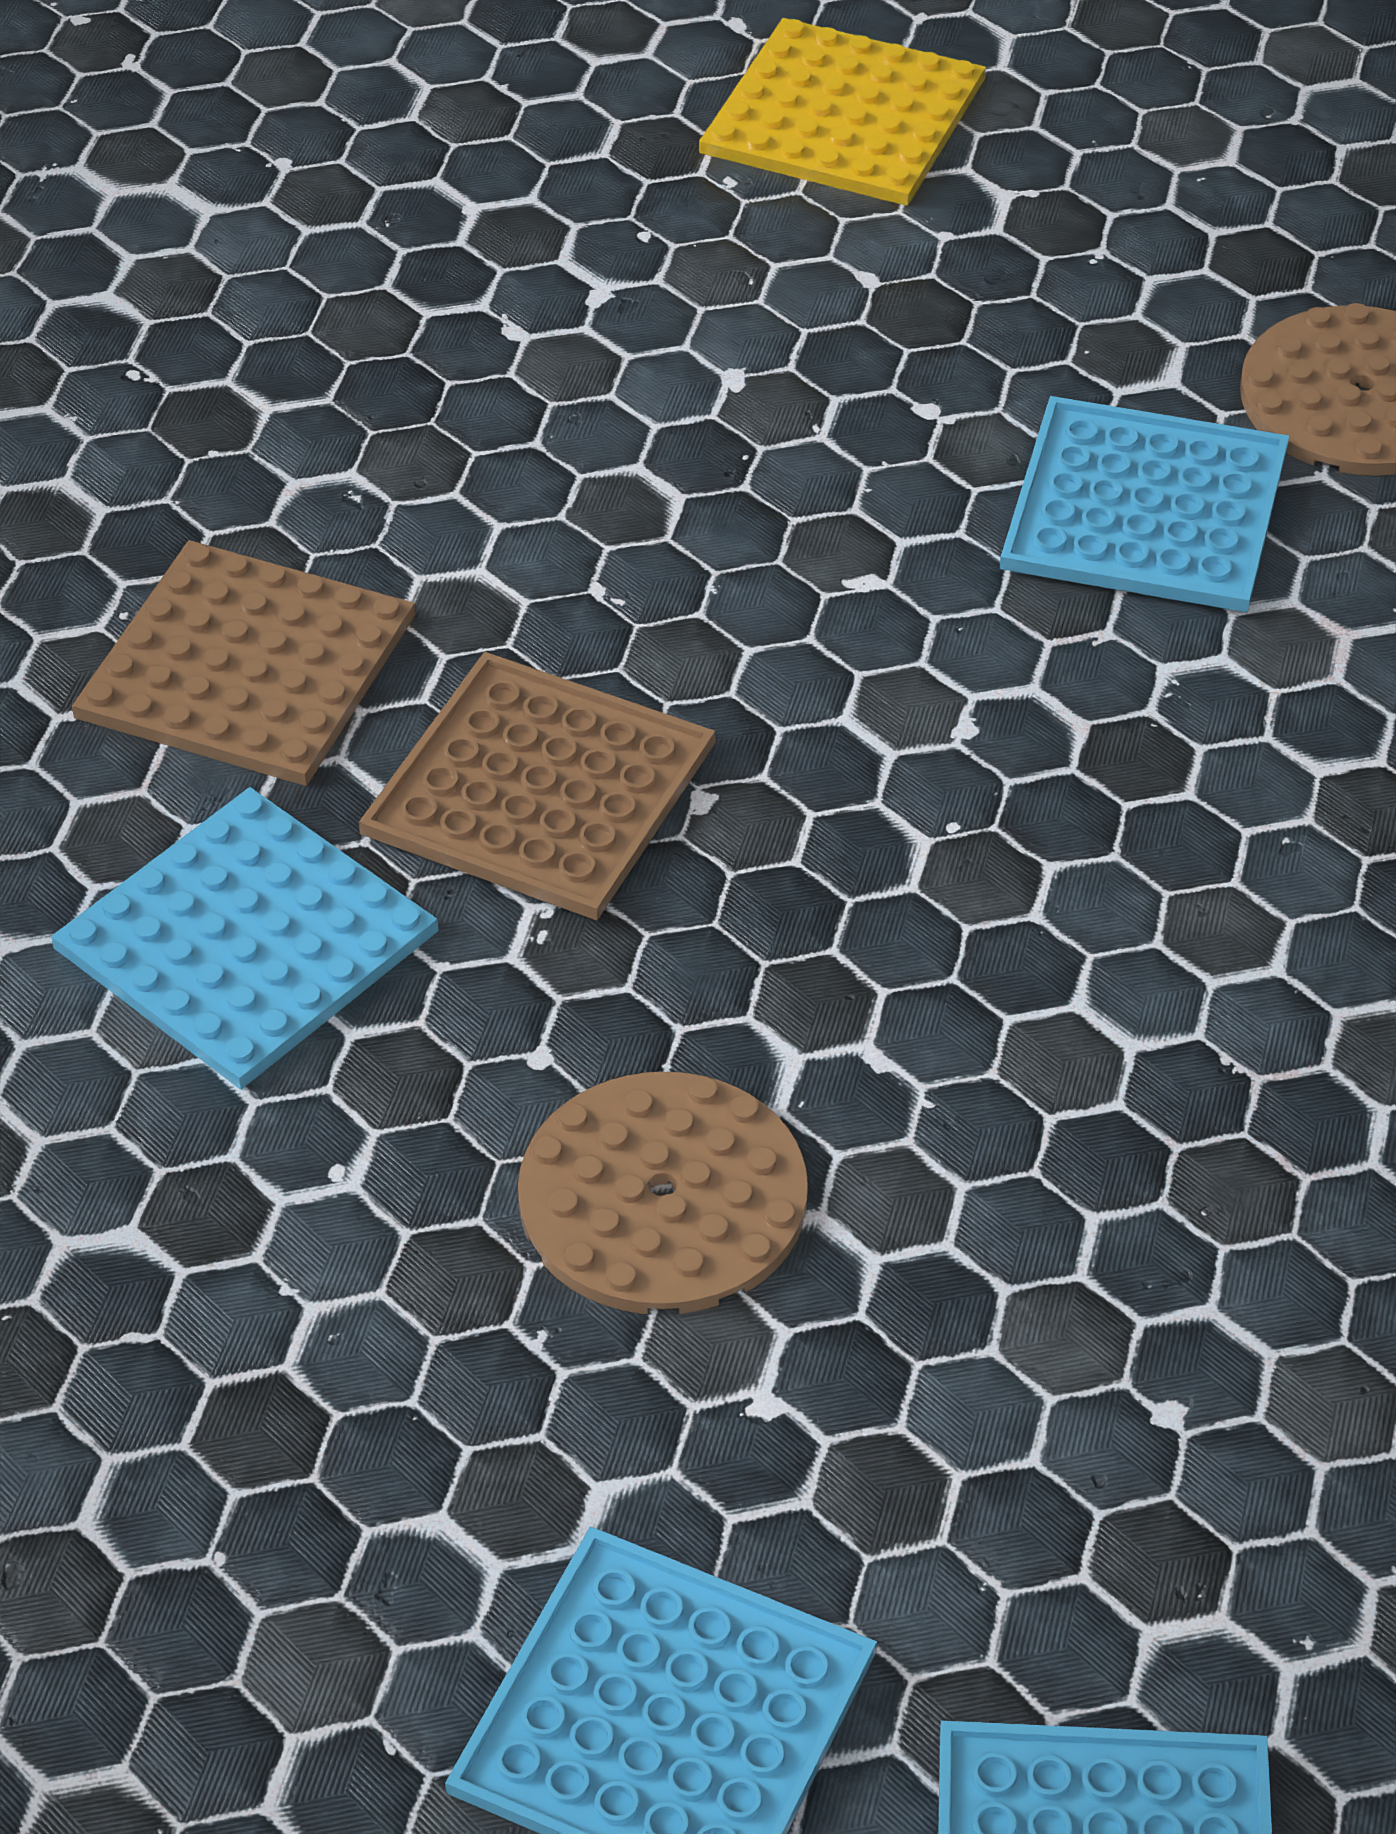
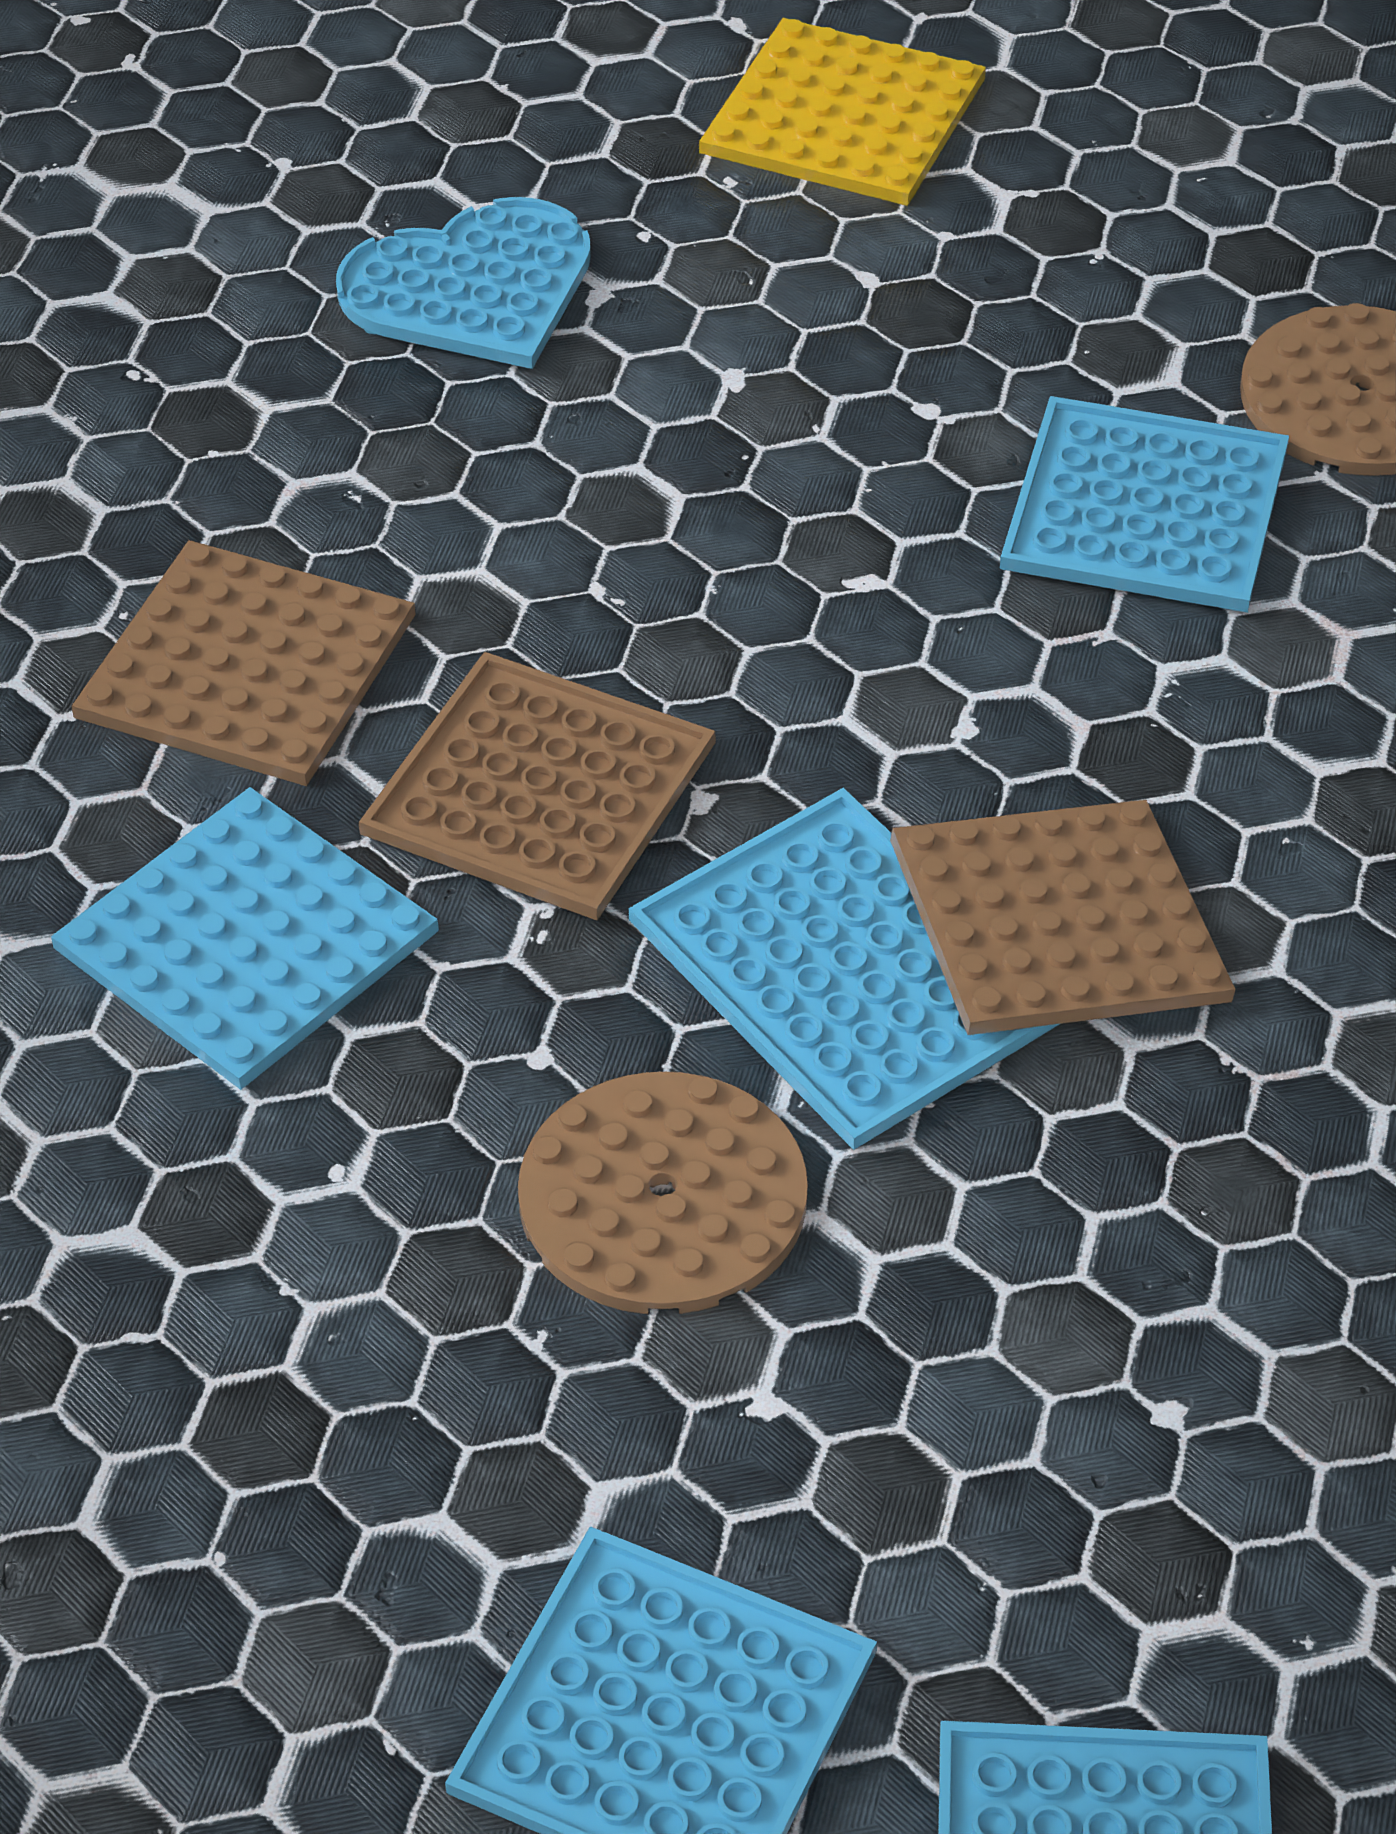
(477, 286): none -> medium azure plate
(825, 968): none -> medium azure plate
(1060, 917): none -> medium nougat plate

